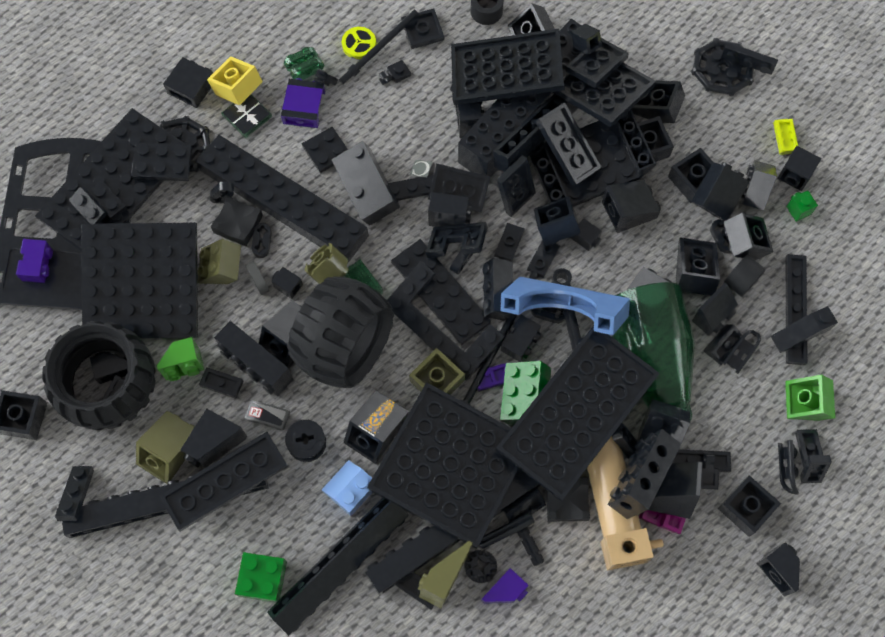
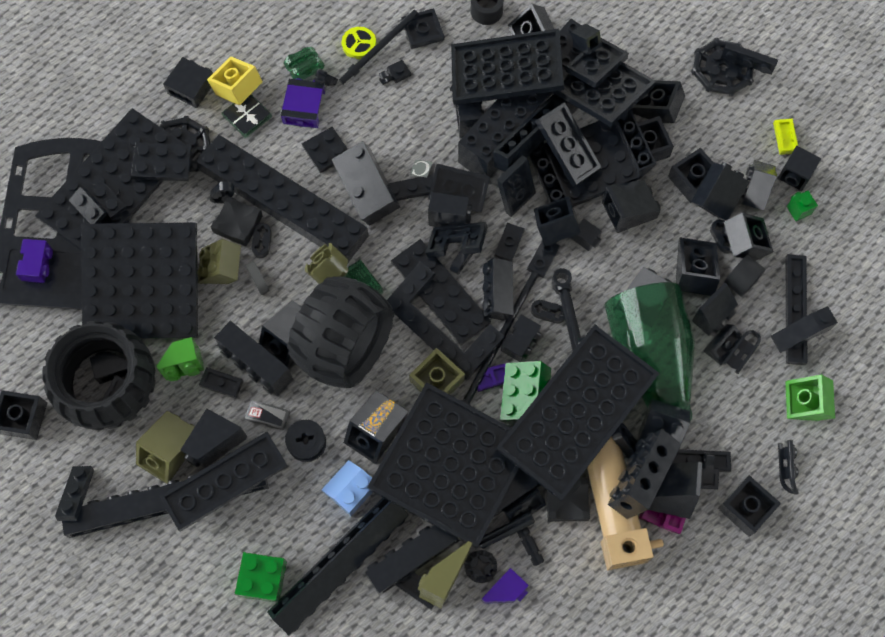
(286, 282): black brick -> none
(604, 309): medium blue arch -> none
(782, 568): black slope -> none
(814, 462): black bracket -> none

